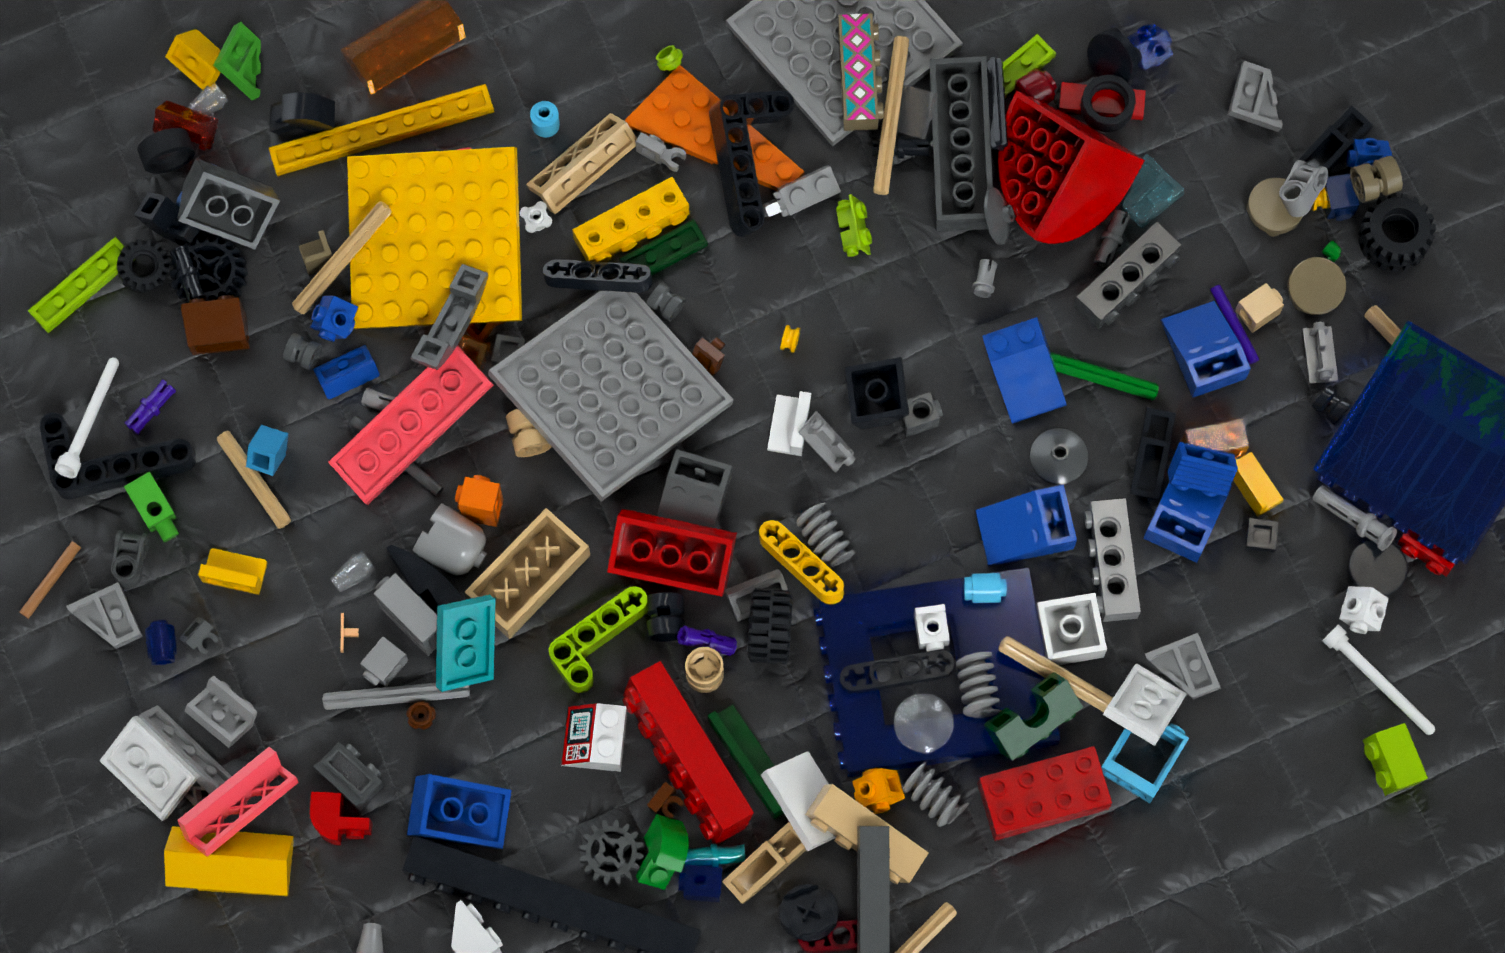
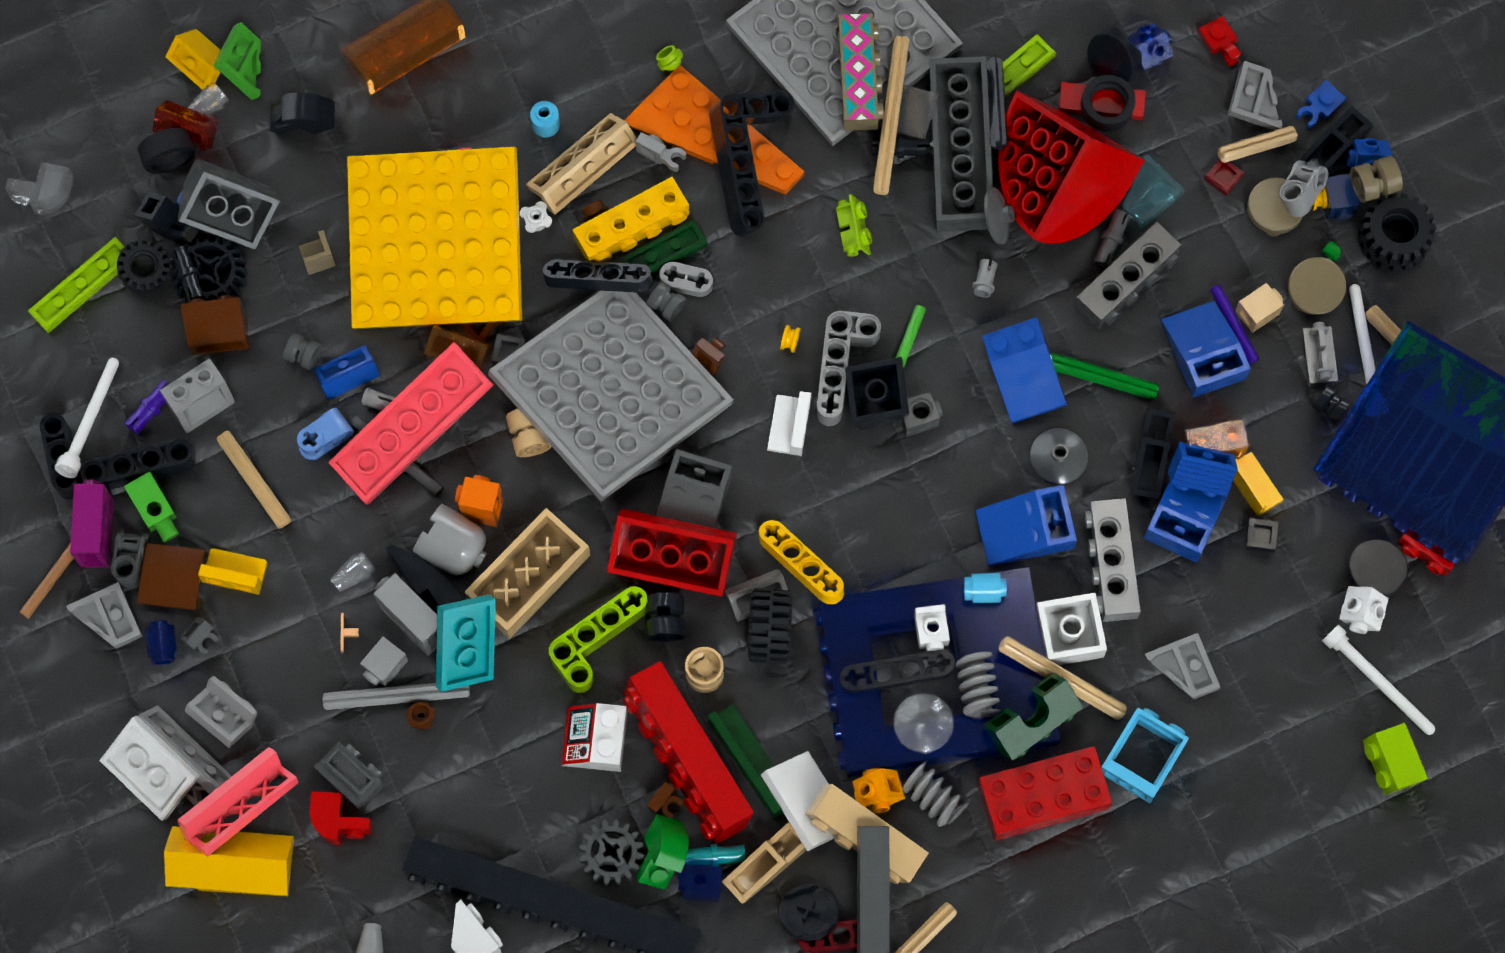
(48, 192): none -> clear brick
(92, 525): none -> magenta brick
(171, 576): none -> reddish brown slope
(200, 399): none -> light grey window
(267, 450): dark azure brick -> none
(327, 431): none -> medium blue piece
(333, 318): blue brick -> none
(342, 257): tan axle -> none
(381, 129): yellow tile -> none
(453, 319): dark grey slope -> none
(458, 811): blue slope -> none
(594, 209): none -> reddish brown plate
(688, 273): none -> light grey beam
(707, 638): dark purple pin -> none
(803, 193): light grey hinge -> none
(823, 537): light grey piece -> none
(826, 442): light grey hinge -> none
(836, 367): none -> light grey beam
(911, 333): none -> bright green bar
(1037, 85): dark red head -> none
(1145, 704): white tile -> none
(1220, 38): none -> red plate
(1224, 176): none -> dark red tile
(1257, 144): none -> tan axle
(1321, 102): none -> blue plate
(1362, 331): none -> white piece
(1365, 524): light grey pin -> none

